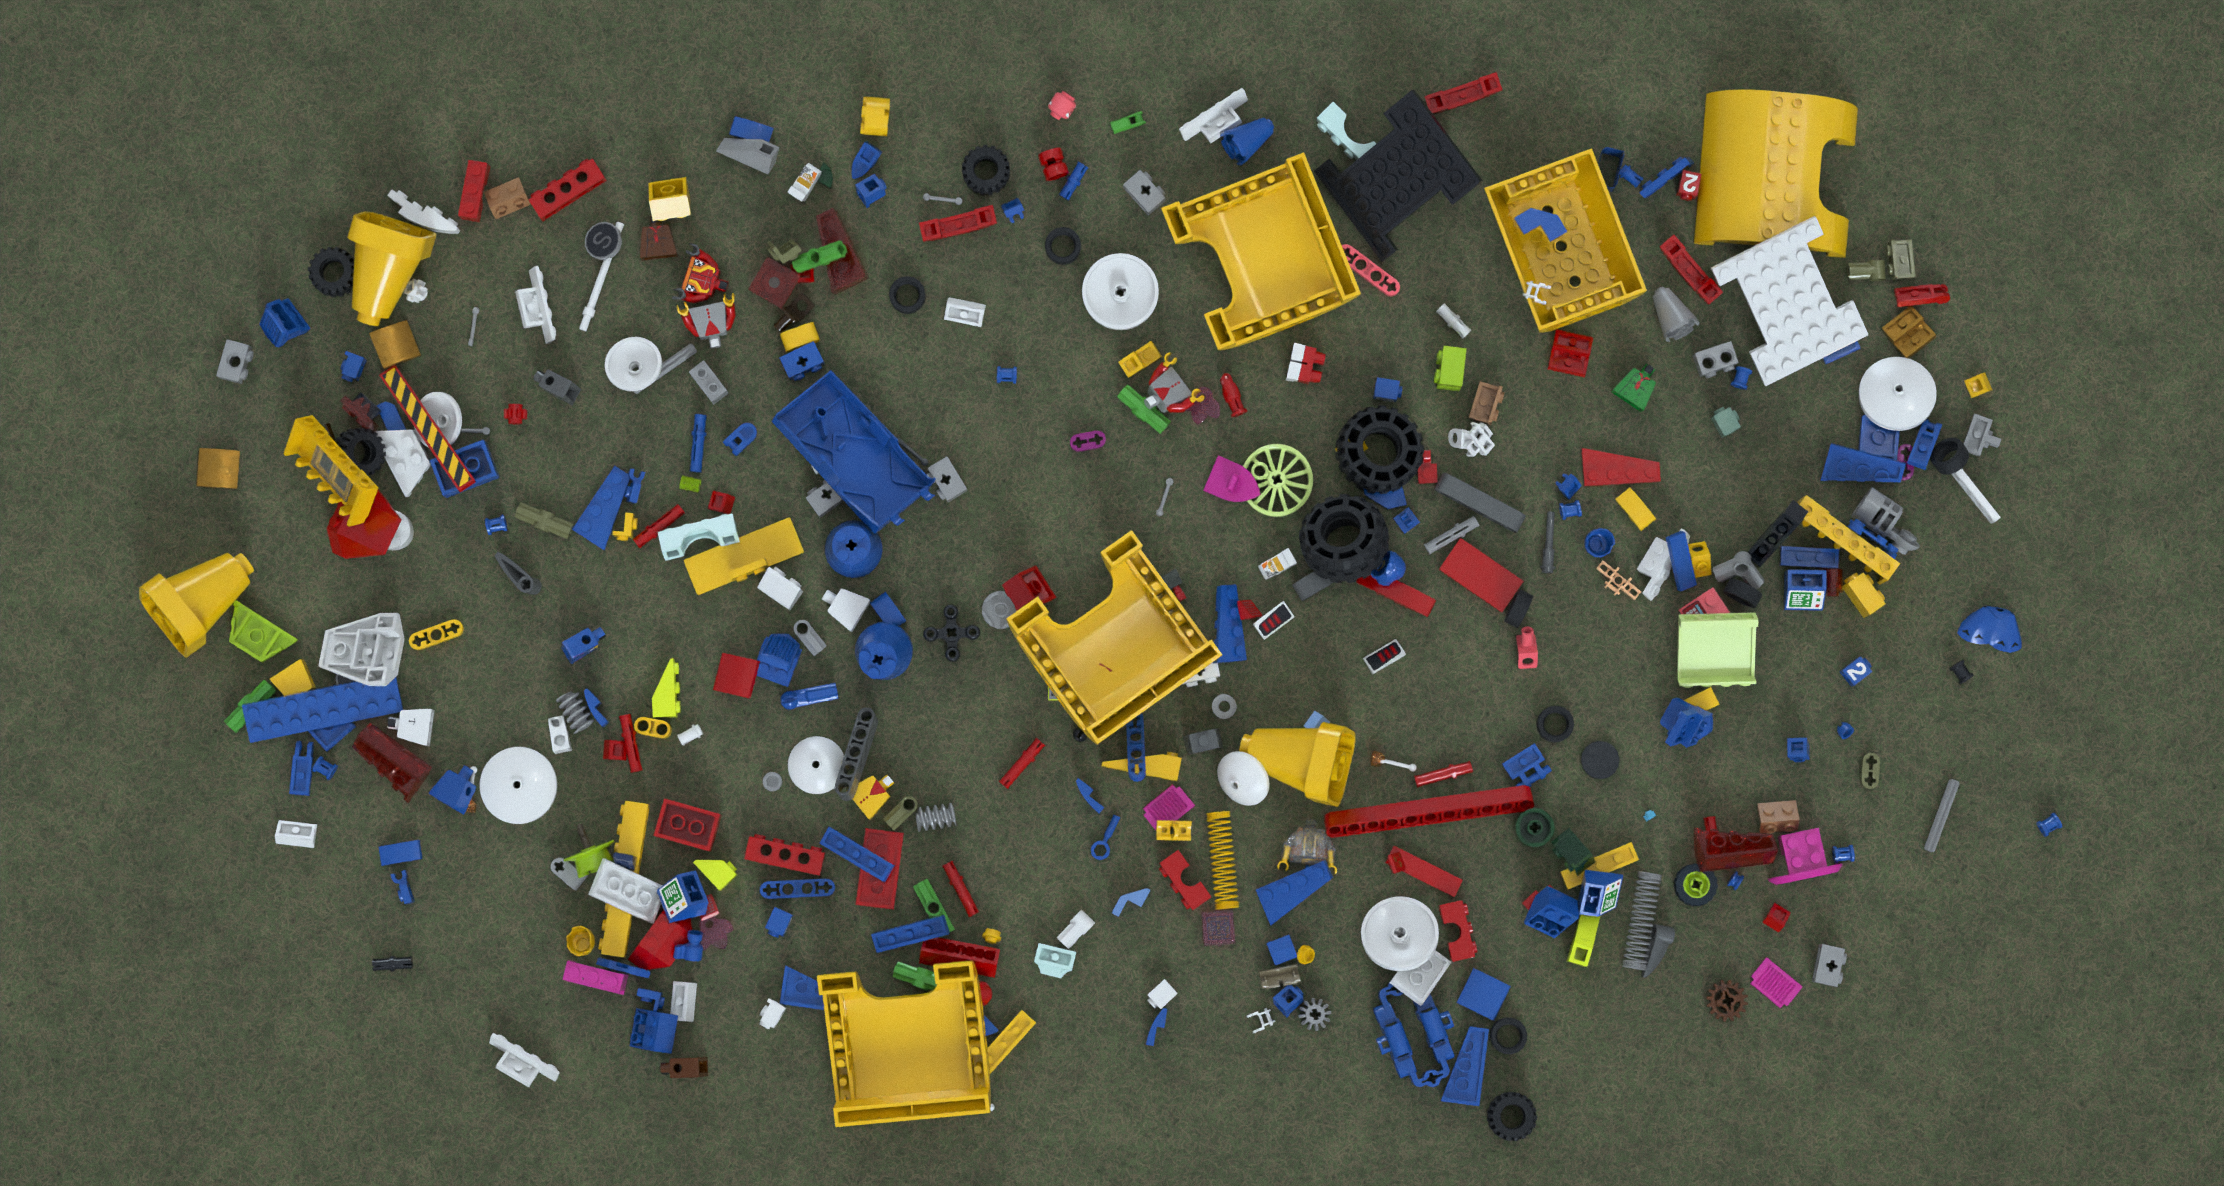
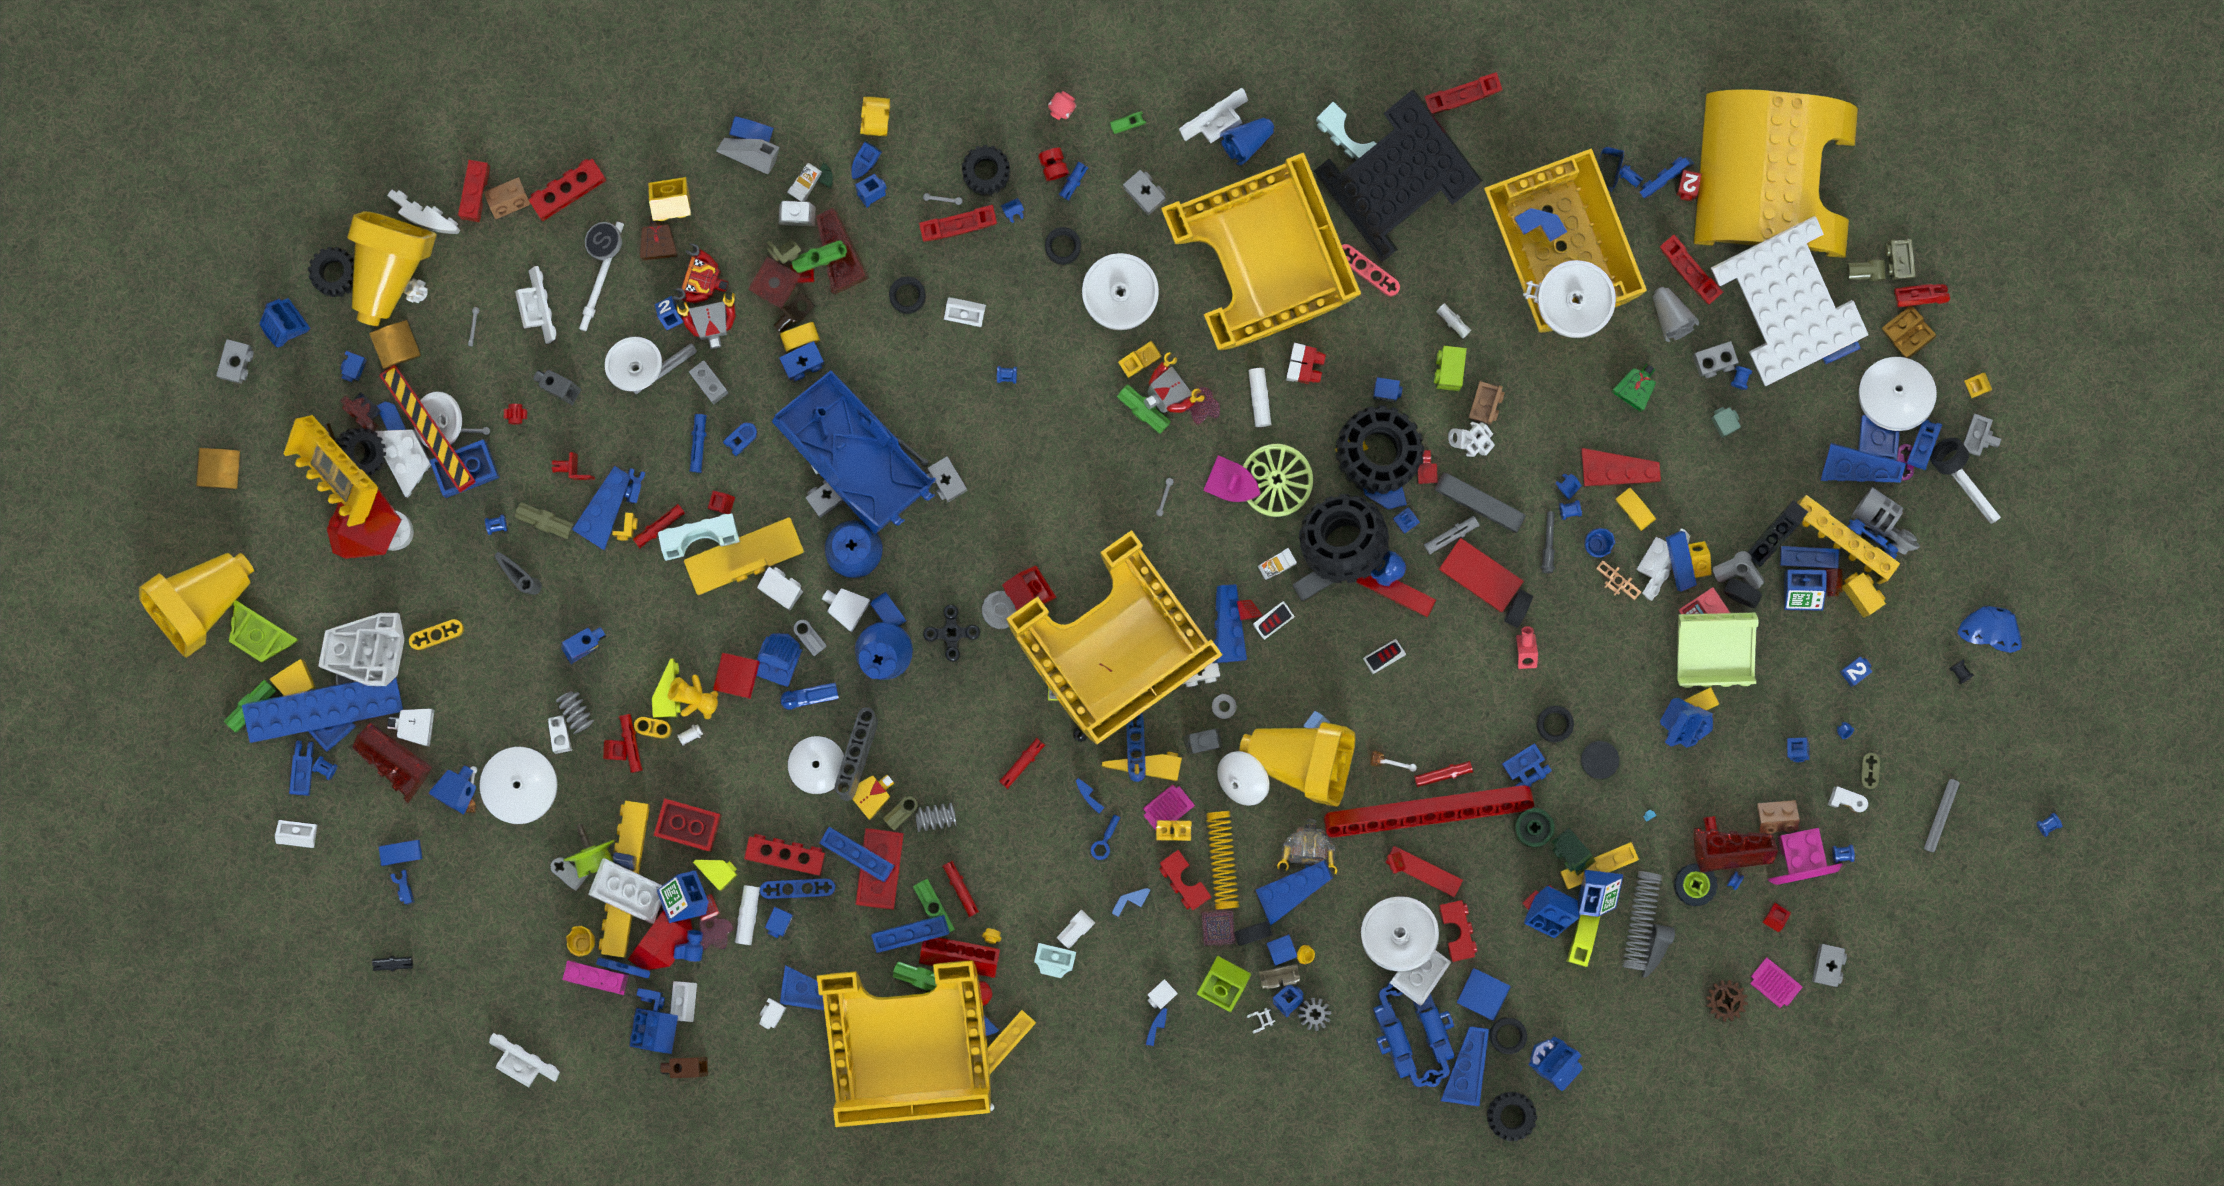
(571, 467): none -> red bracket
(593, 702): blue slope -> none
(668, 313): none -> blue brick
(683, 693): none -> yellow piece
(691, 483): lime piece -> none
(747, 915): none -> white axle
(772, 781): light grey tile -> none
(797, 213): none -> white torso
(1089, 445): magenta beam -> none
(1173, 580): pearl dark grey piece -> none
(1224, 984): none -> lime slope
(1232, 395): red piece -> none
(1253, 933): none -> black tyre
(1259, 397): none -> white axle
(1555, 1062): none -> blue piece
(1570, 353): red slope -> none
(1578, 281): none -> white dish
(1854, 801): none -> white leg

